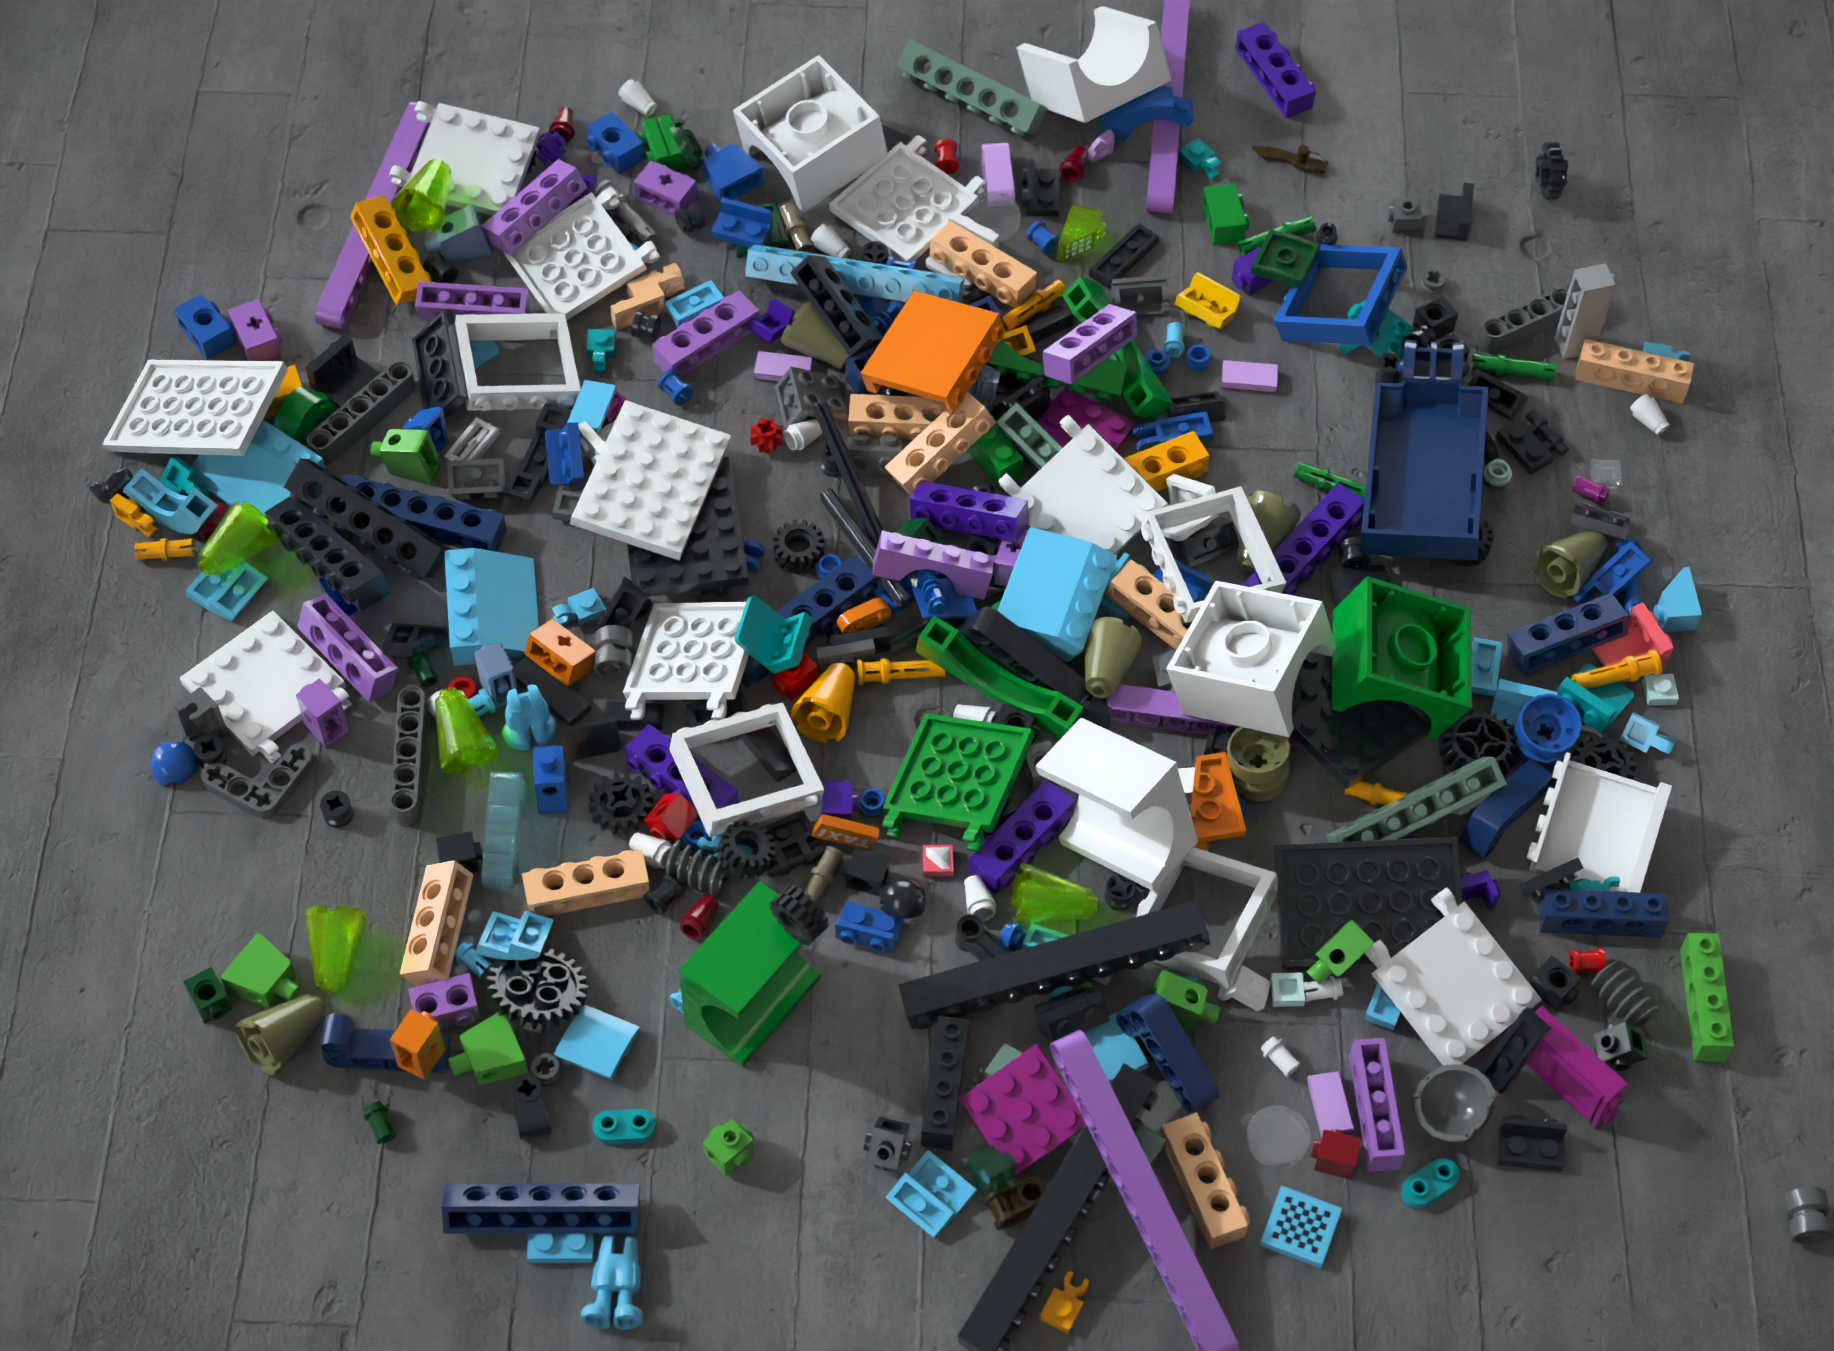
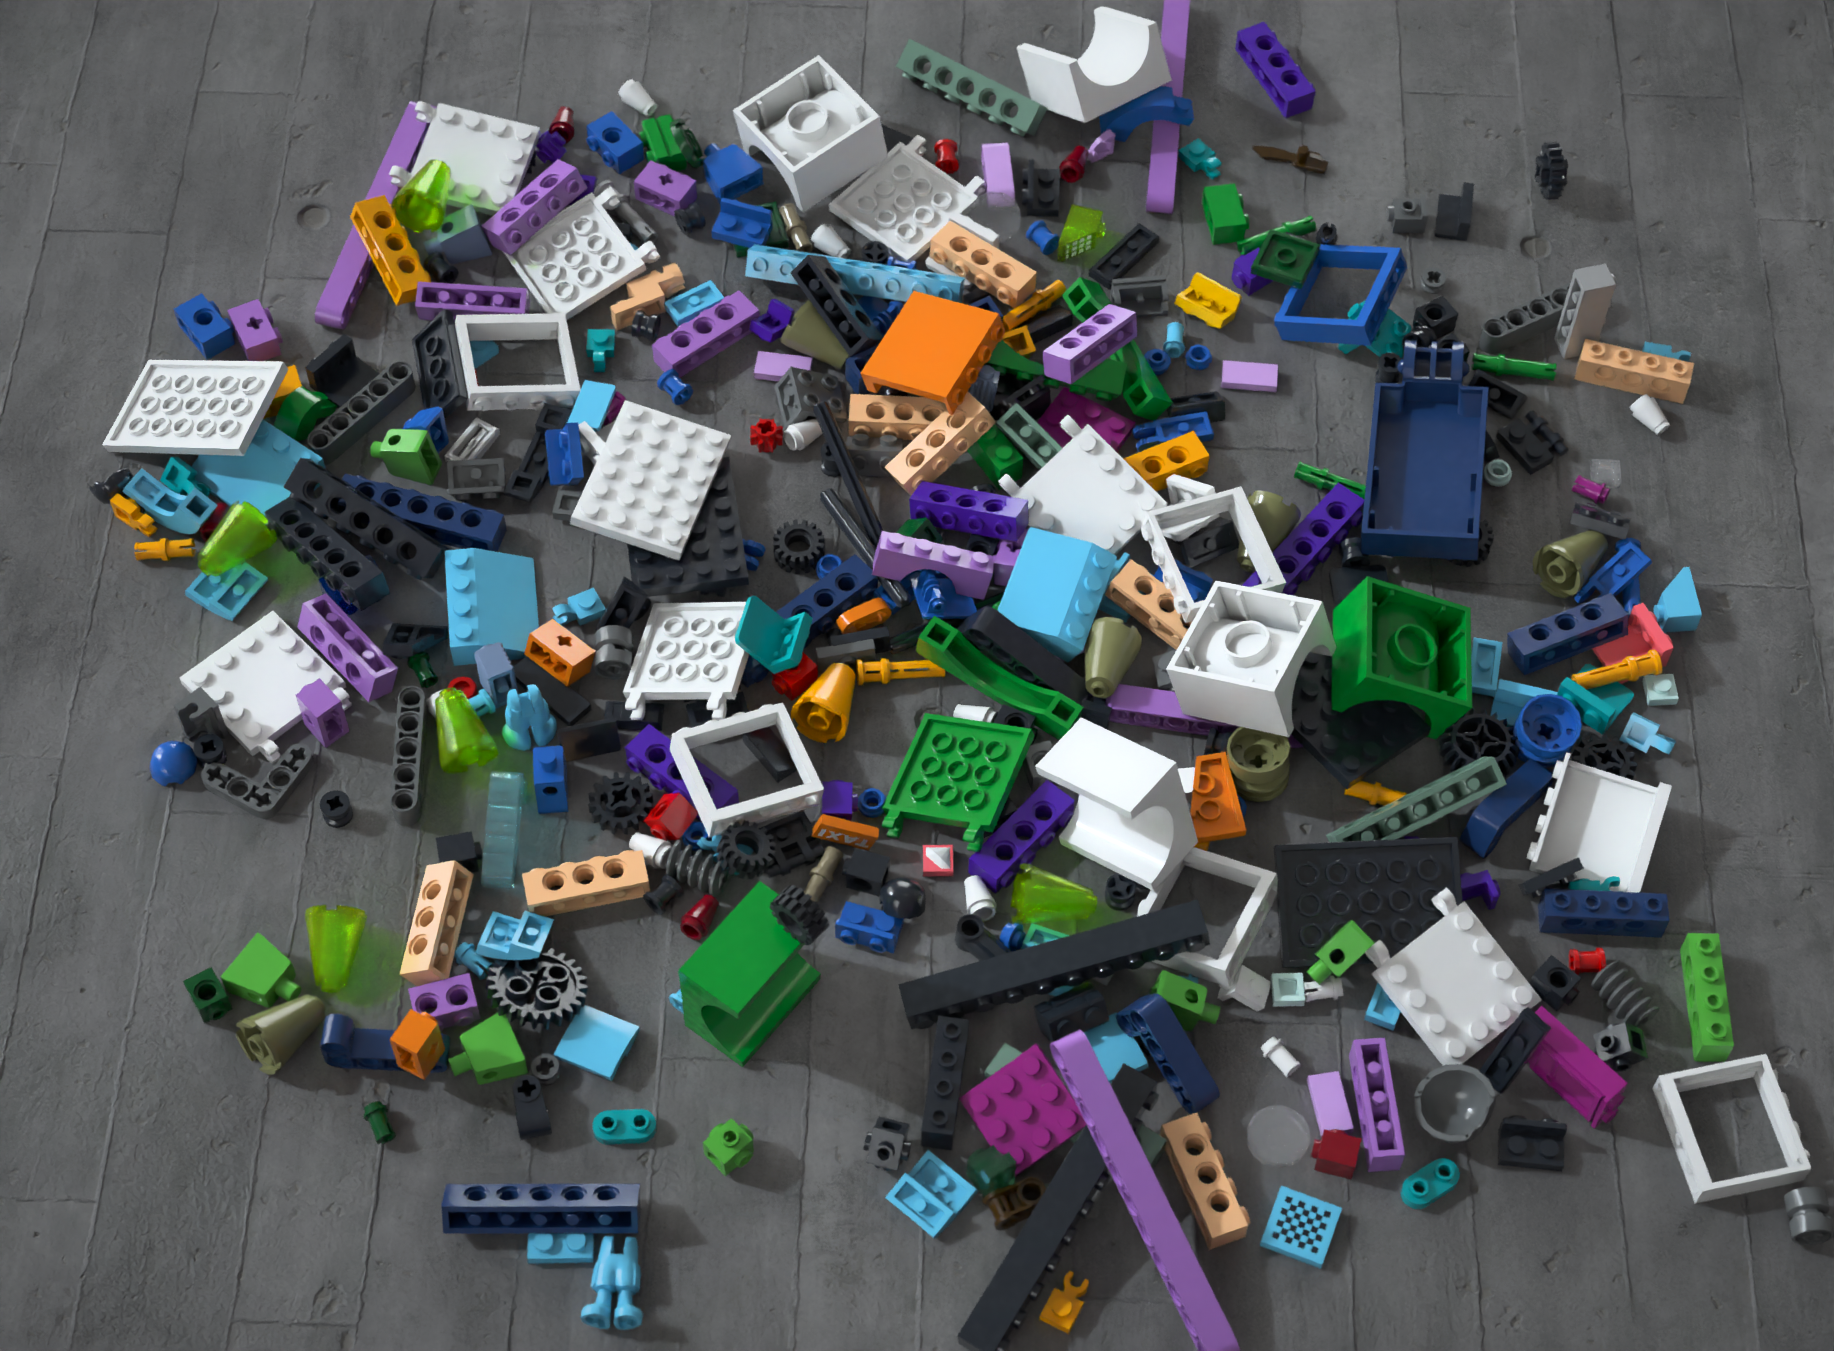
(1685, 1143): none -> white window

